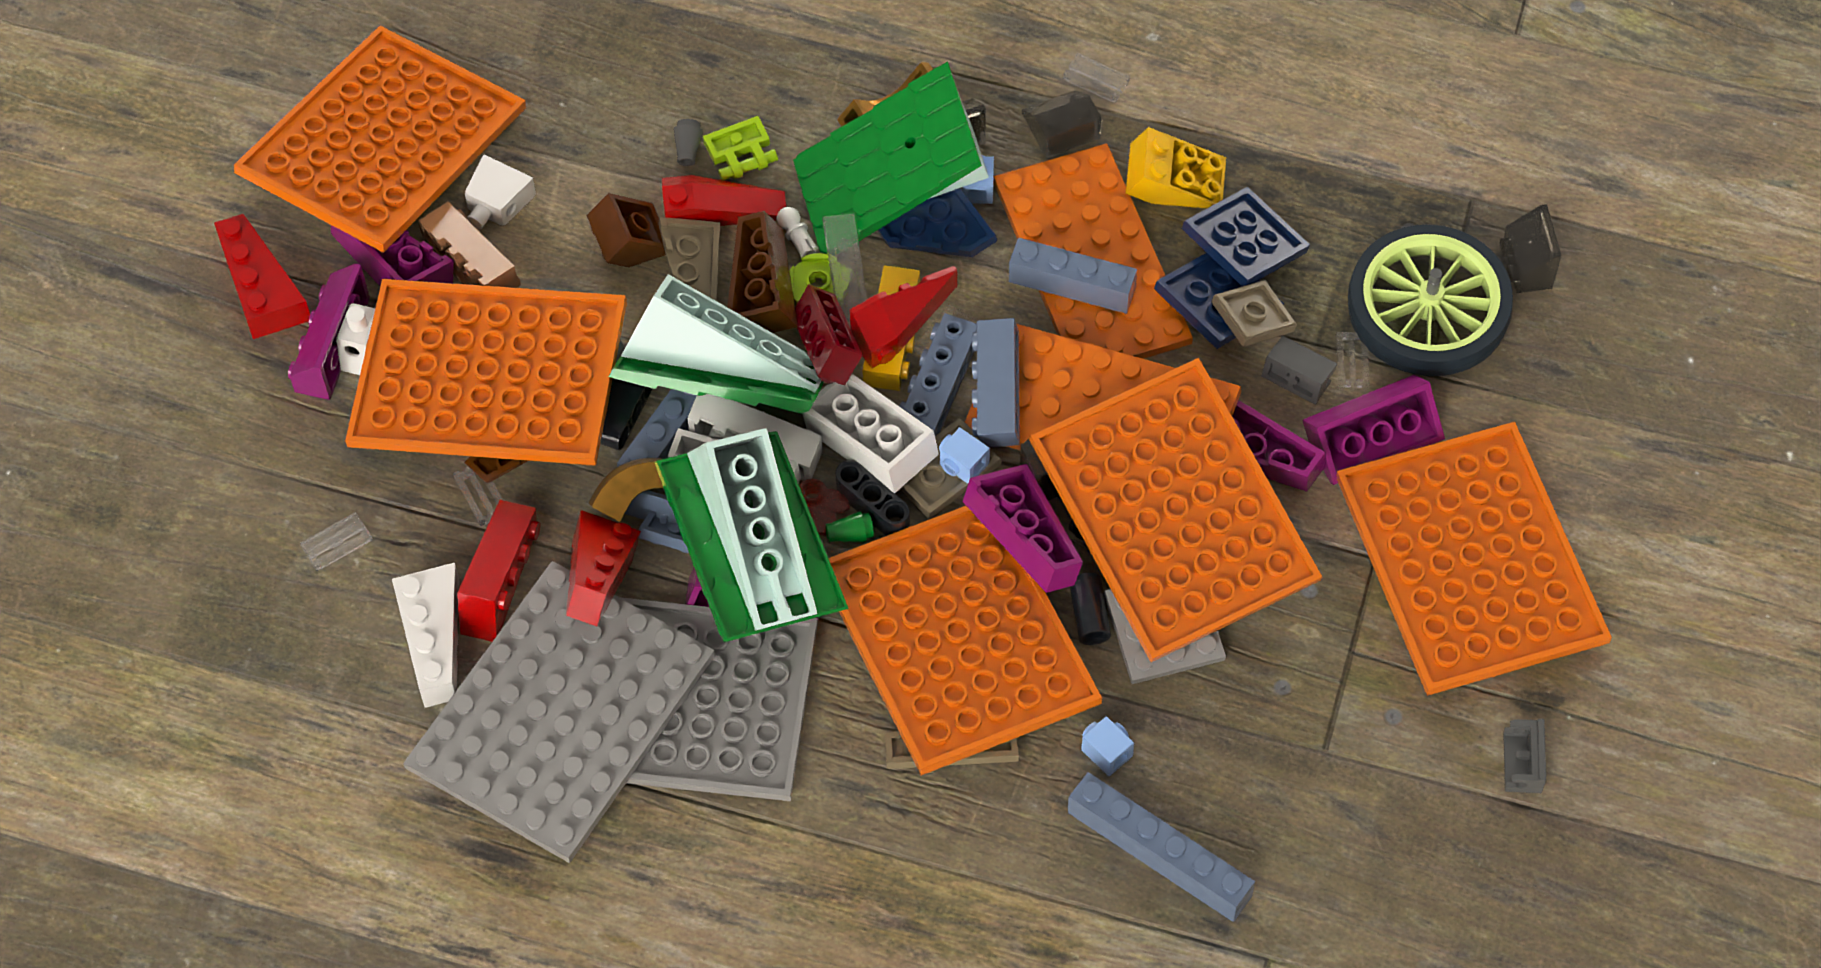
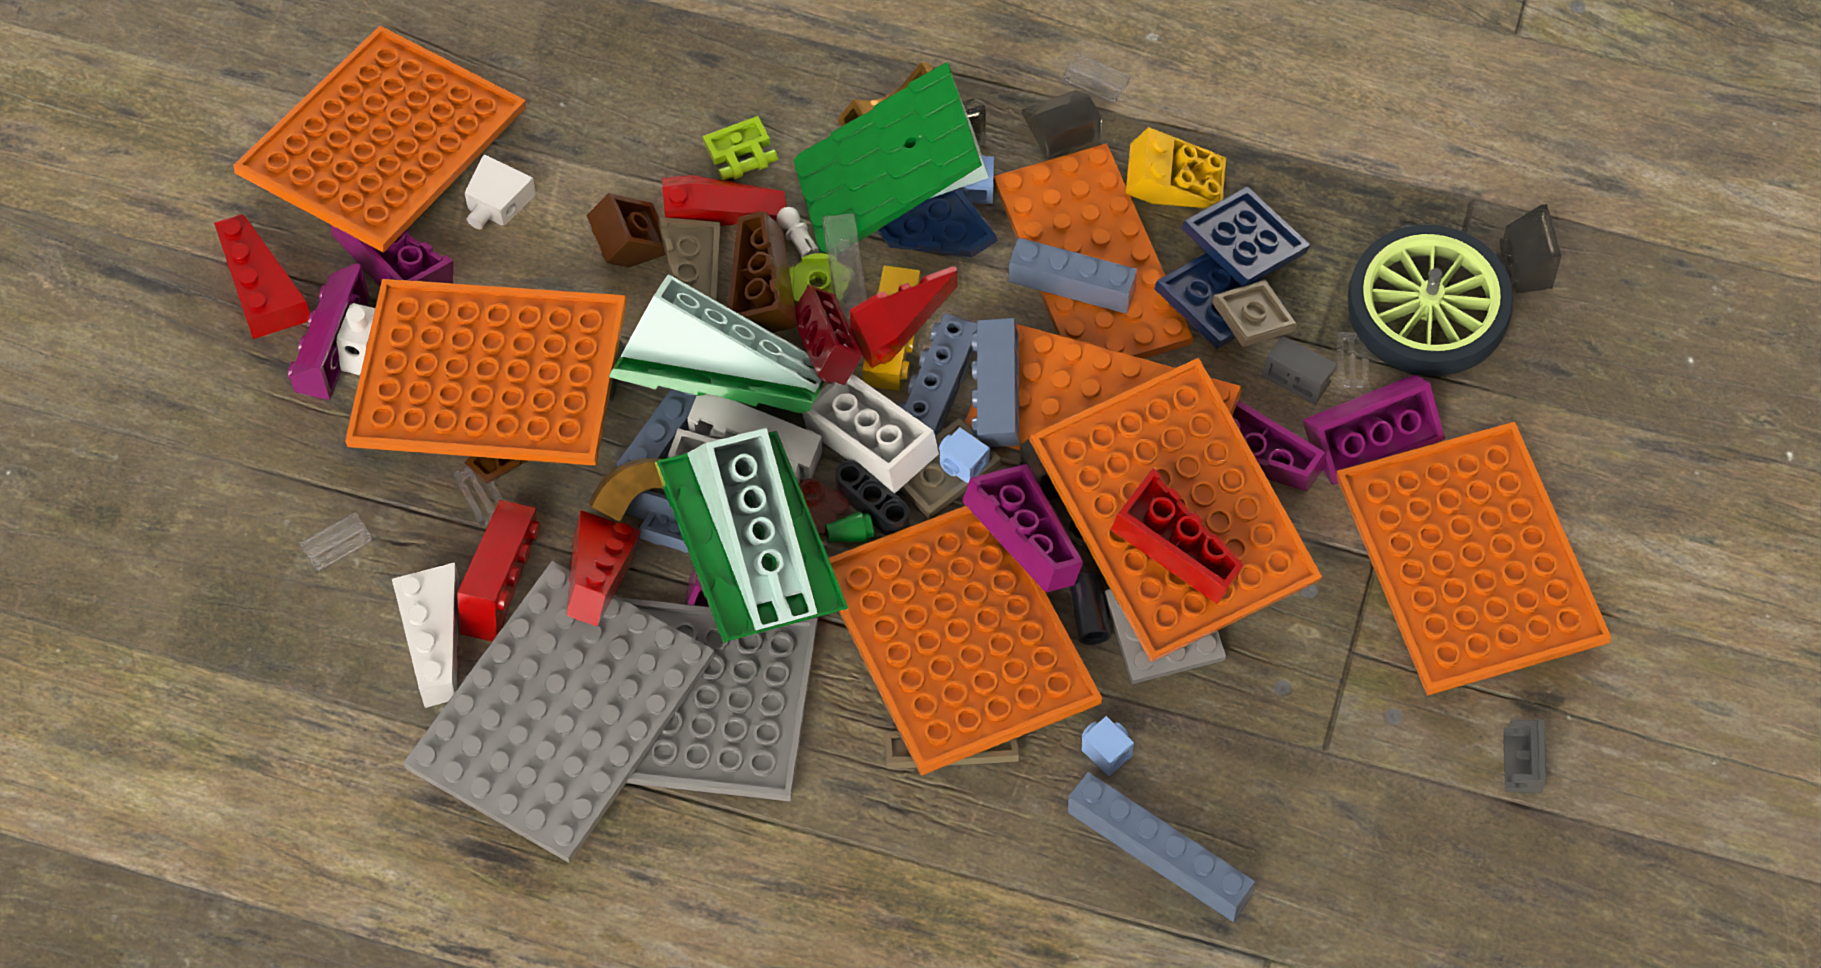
(473, 255): wedge -> none
(622, 412): black beam -> none
(687, 140): dark grey cone -> none
(1176, 539): none -> red wedge

